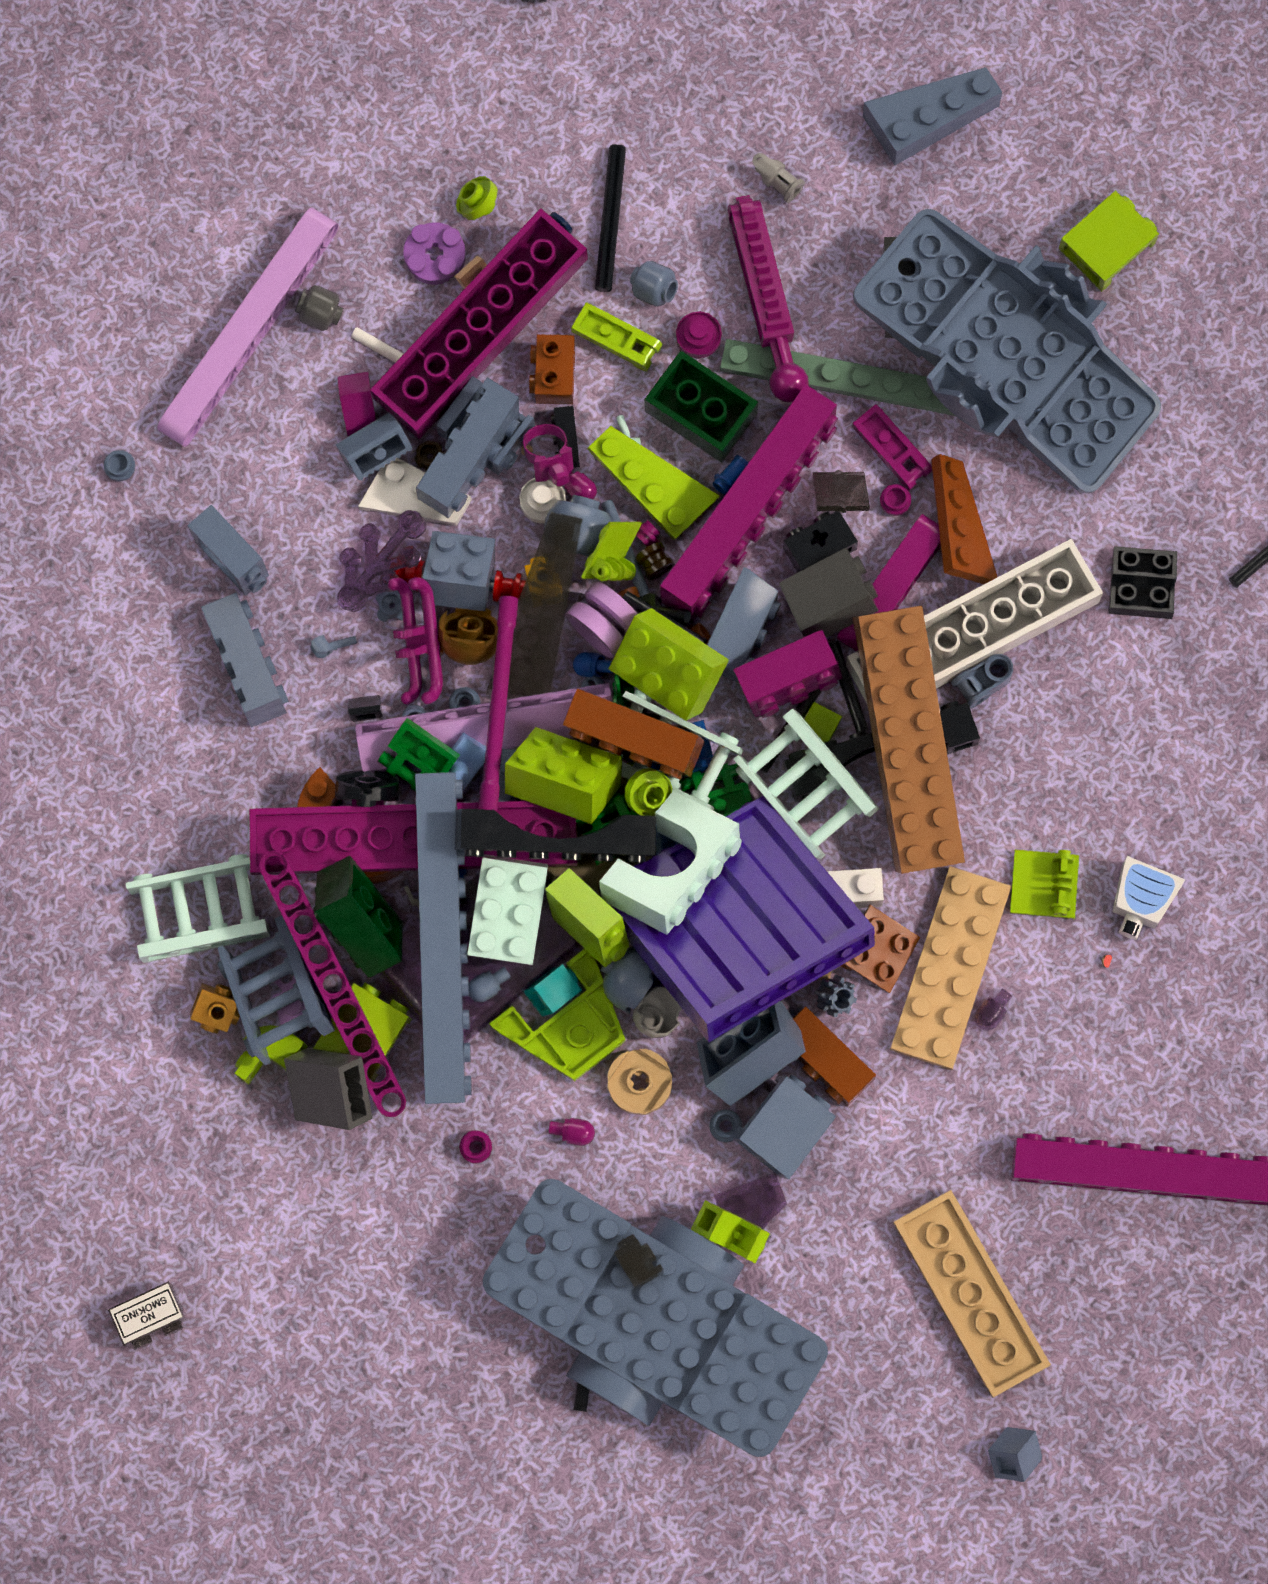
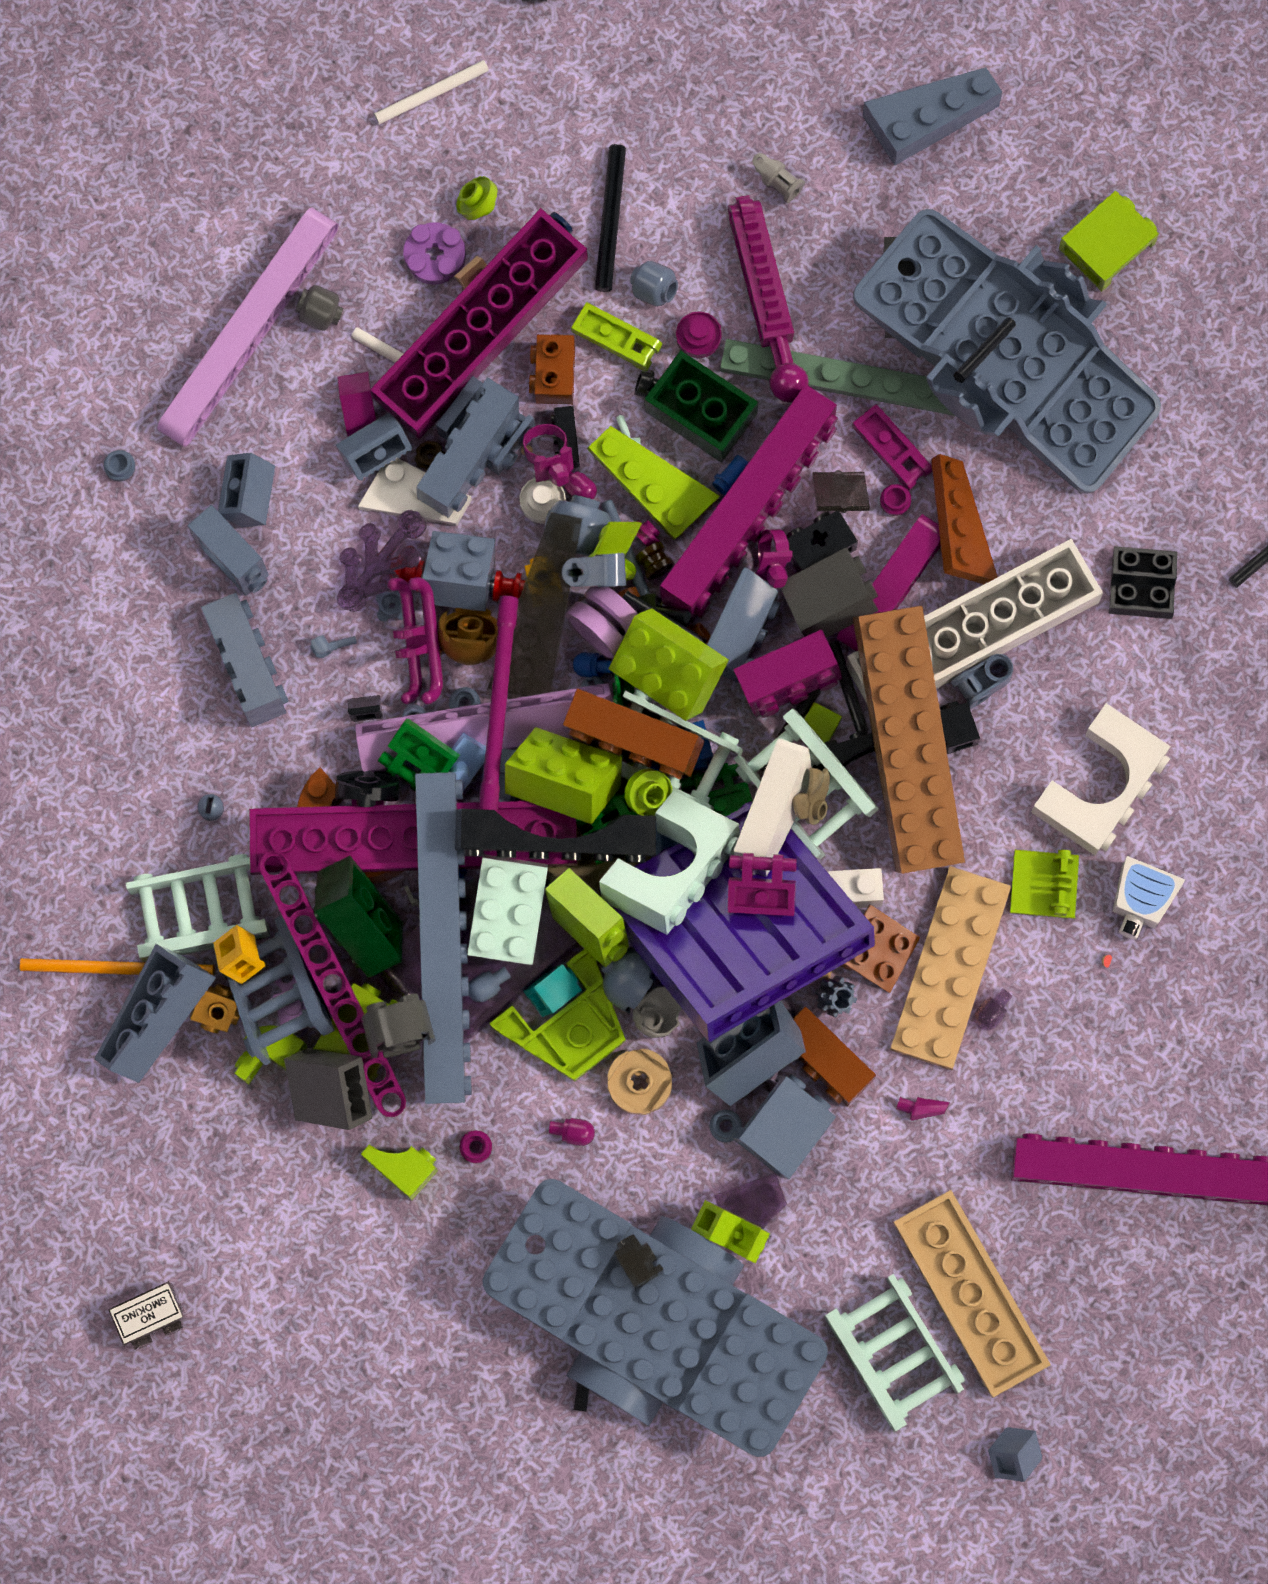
(88, 966): none -> light orange bar
(153, 1012): none -> sand blue wedge
(216, 808): none -> sand blue hinge
(238, 954): none -> yellow brick
(246, 490): none -> sand blue brick
(397, 1027): none -> dark grey brick
(406, 1170): none -> lime arch
(431, 92): none -> white bar
(598, 571): none -> sand blue piece
(645, 384): none -> black plate
(762, 895): none -> magenta plate
(773, 563): none -> magenta piece
(773, 807): none -> white slope
(812, 804): none -> dark tan plate
(862, 1352): none -> light aqua fence
(922, 1107): none -> magenta bar
(984, 350): none -> black bar
(1091, 823): none -> white arch

